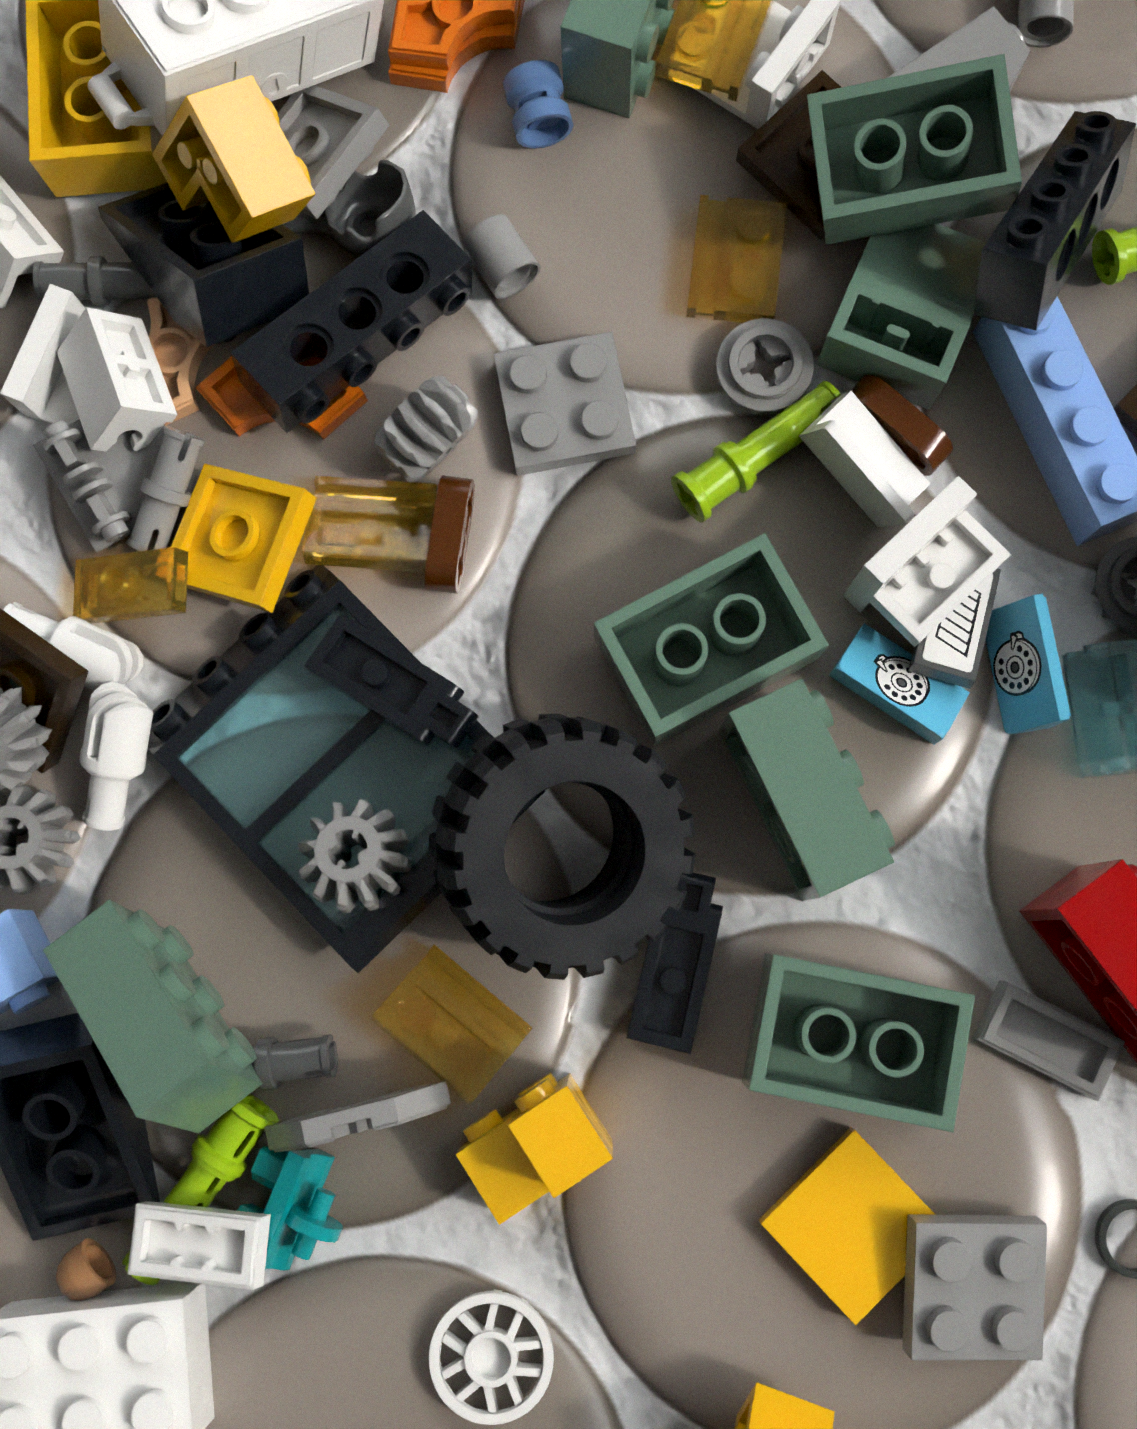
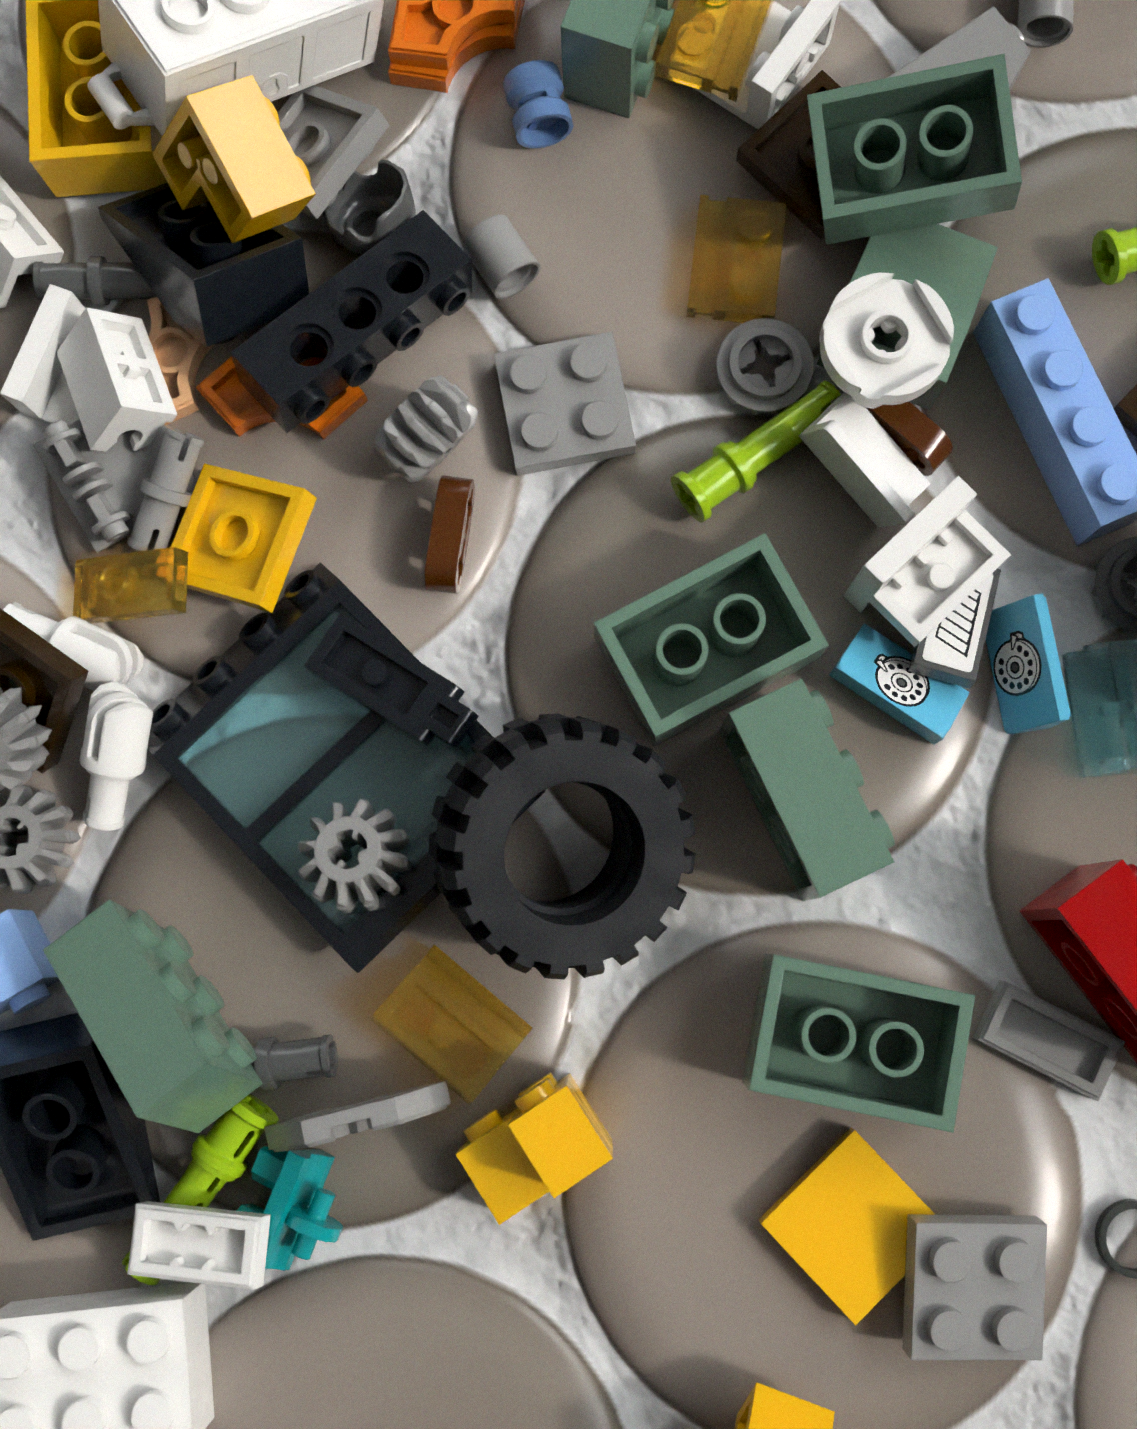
(85, 1271): medium nougat hinge -> none
(370, 524): clear yellow plate -> none
(491, 1358): white wheel -> none
(677, 969): black hinge -> none
(895, 305): none -> white plate
(1053, 219): black brick -> none

